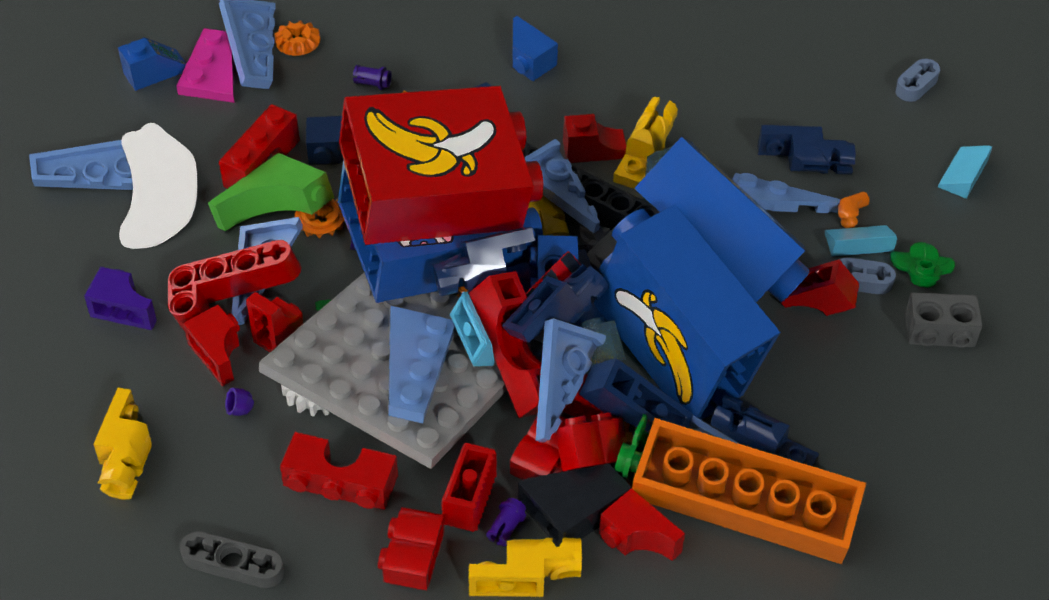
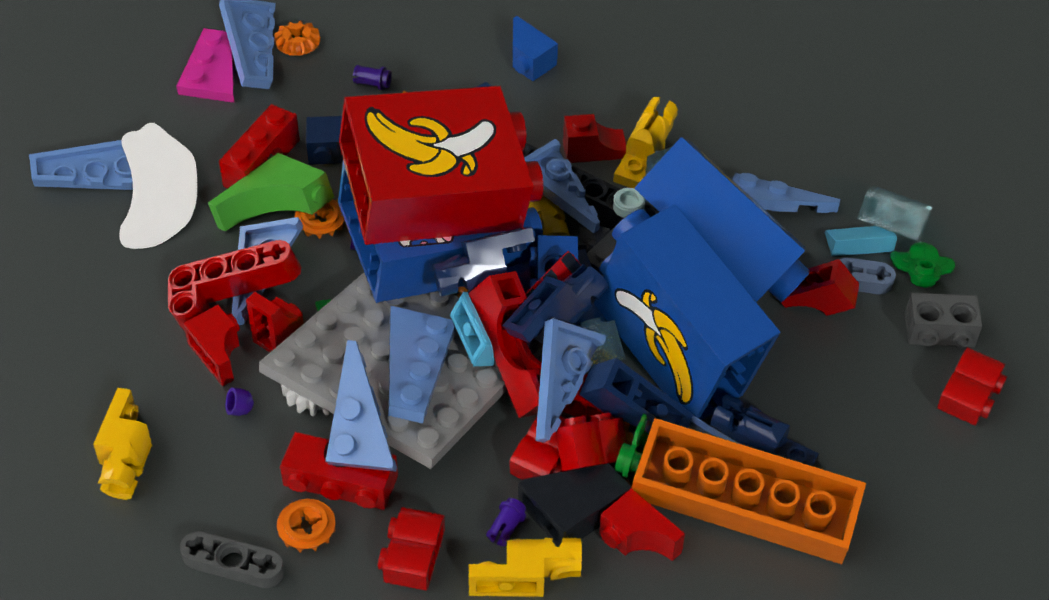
(115, 300): dark purple arch -> none
(149, 62): blue slope -> none
(316, 513): none -> orange gear
(357, 429): none -> medium blue wing
(469, 487): red brick -> none
(627, 201): none -> light aqua tile
(807, 149): dark blue plate -> none
(849, 208): orange arm -> none
(895, 213): none -> clear light blue brick
(921, 83): sand blue beam -> none
(965, 170): medium azure slope -> none
(971, 387): none -> red brick

